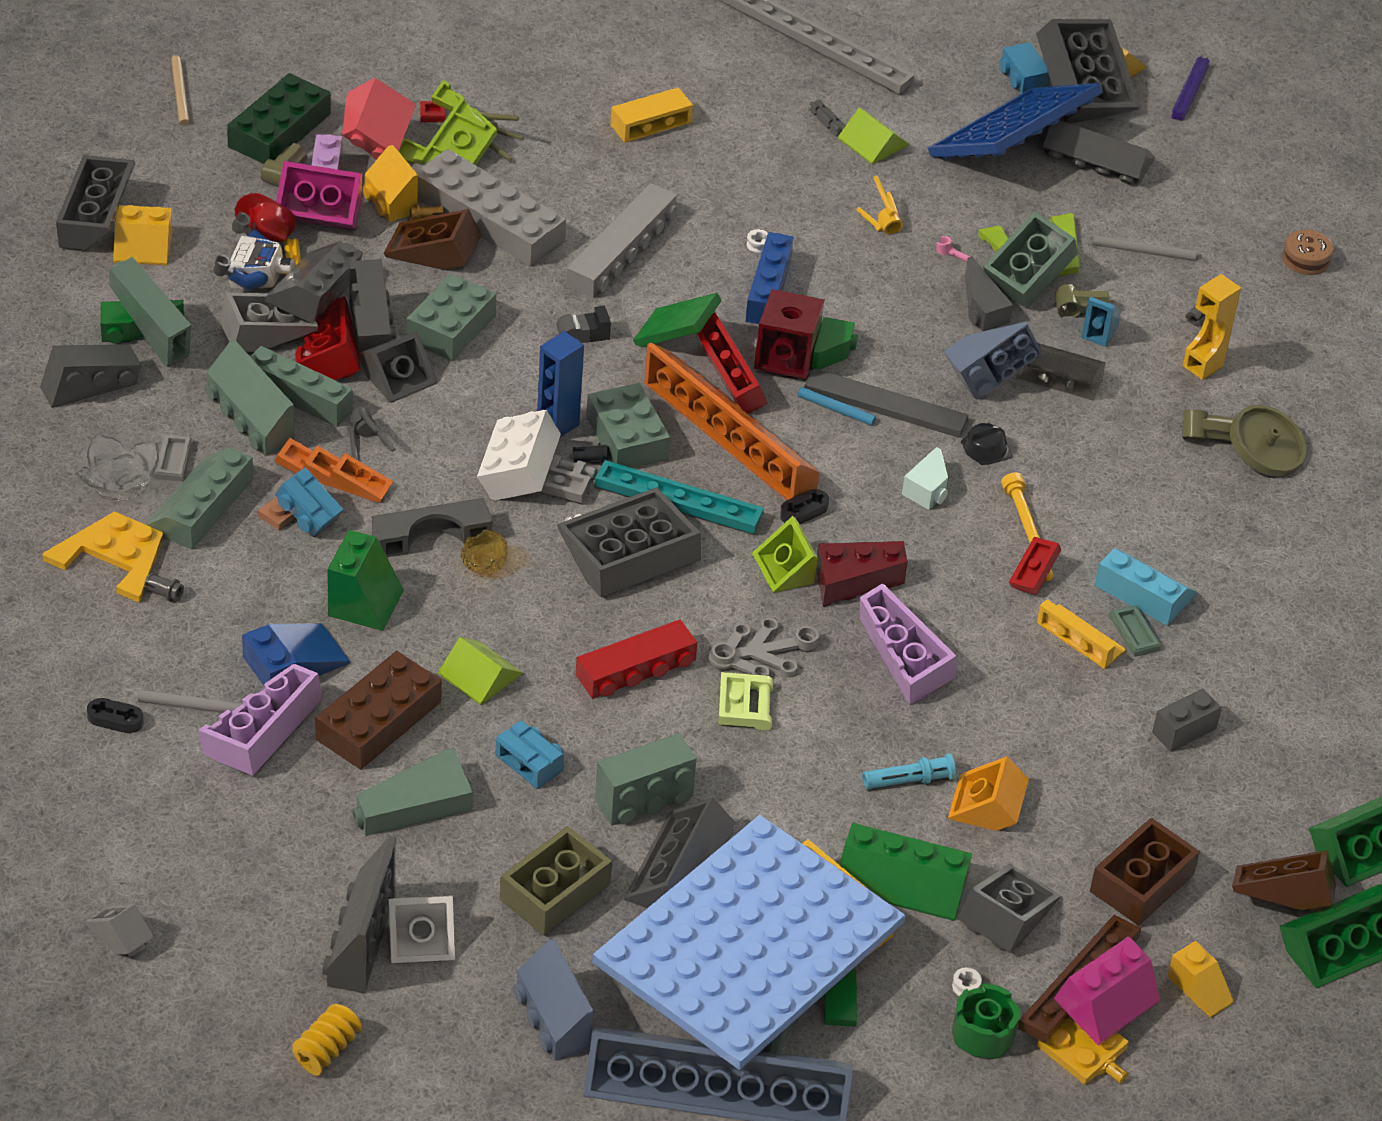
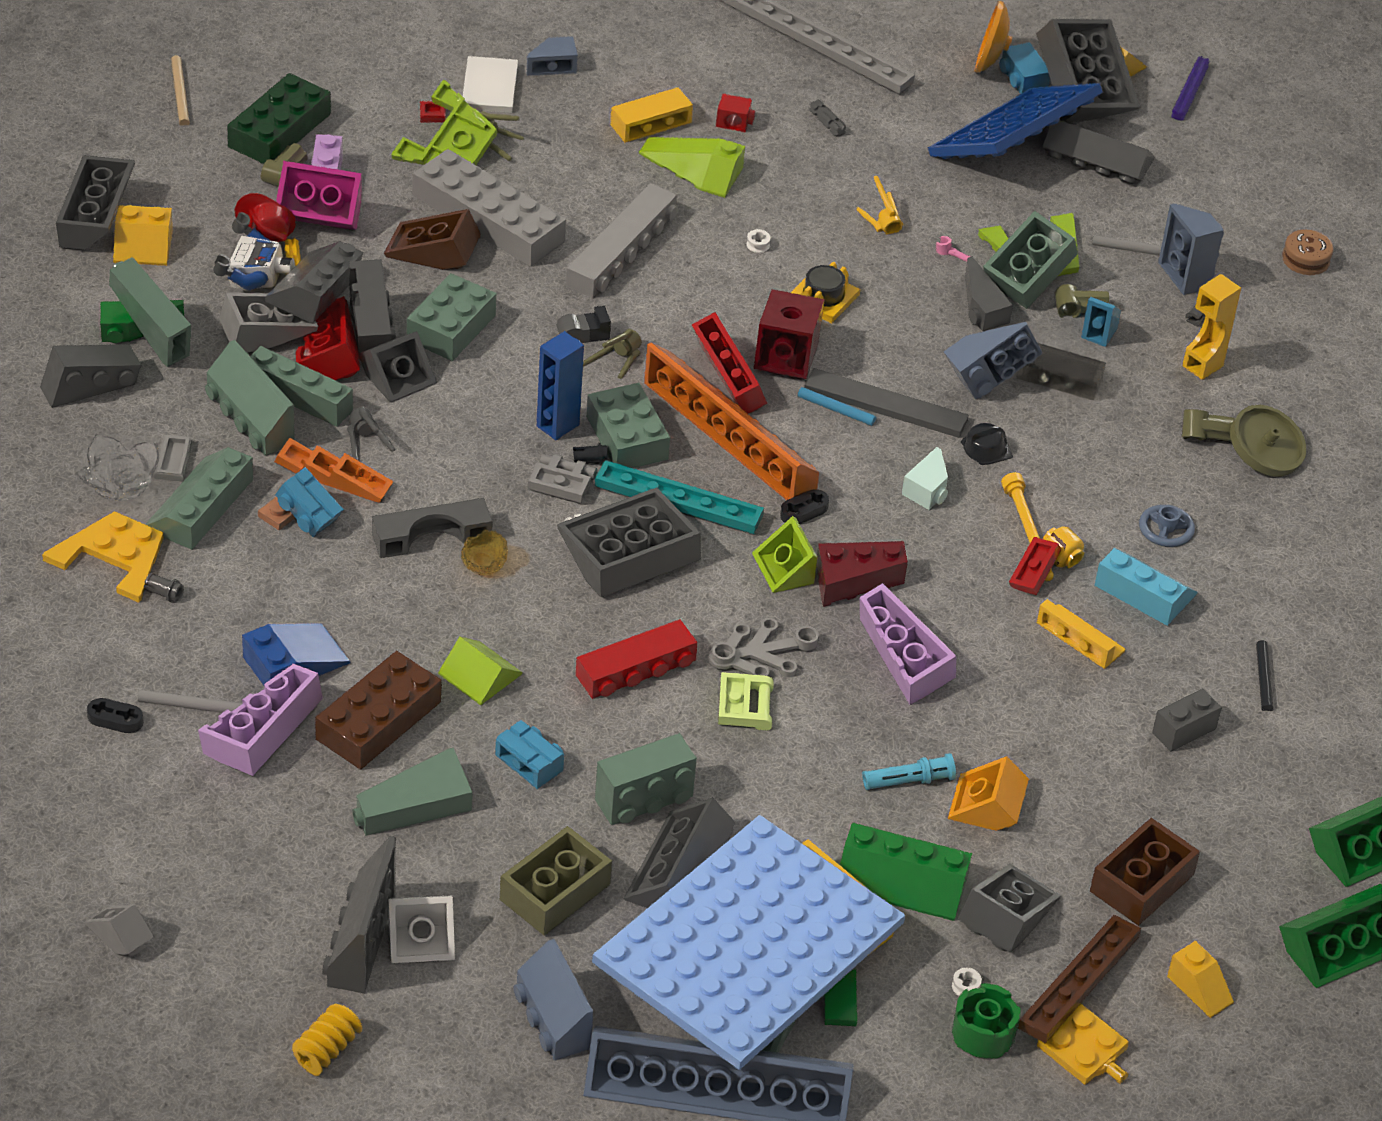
(362, 582): green slope -> none
(376, 117): coral slope -> none
(391, 185): yellow slope -> none
(426, 211): pearl gold pin -> none
(490, 84): none -> white tile
(519, 455): white brick -> none
(553, 56): none -> sand blue slope
(623, 344): none -> olive plant
(677, 320): green tile -> none
(702, 161): none -> lime wedge
(735, 113): none -> red brick
(769, 274): blue brick -> none
(829, 284): none -> piece
(833, 342): green slope -> none
(870, 137): lime slope -> none
(995, 38): none -> light orange dish
(1070, 544): none -> yellow head
(1110, 991): dark pink slope -> none
(1135, 631): sand green tile -> none
(1168, 519): none -> sand blue piece
(1190, 247): none -> sand blue slope
(1264, 675): none -> black bar
(1291, 881): reddish brown slope -> none

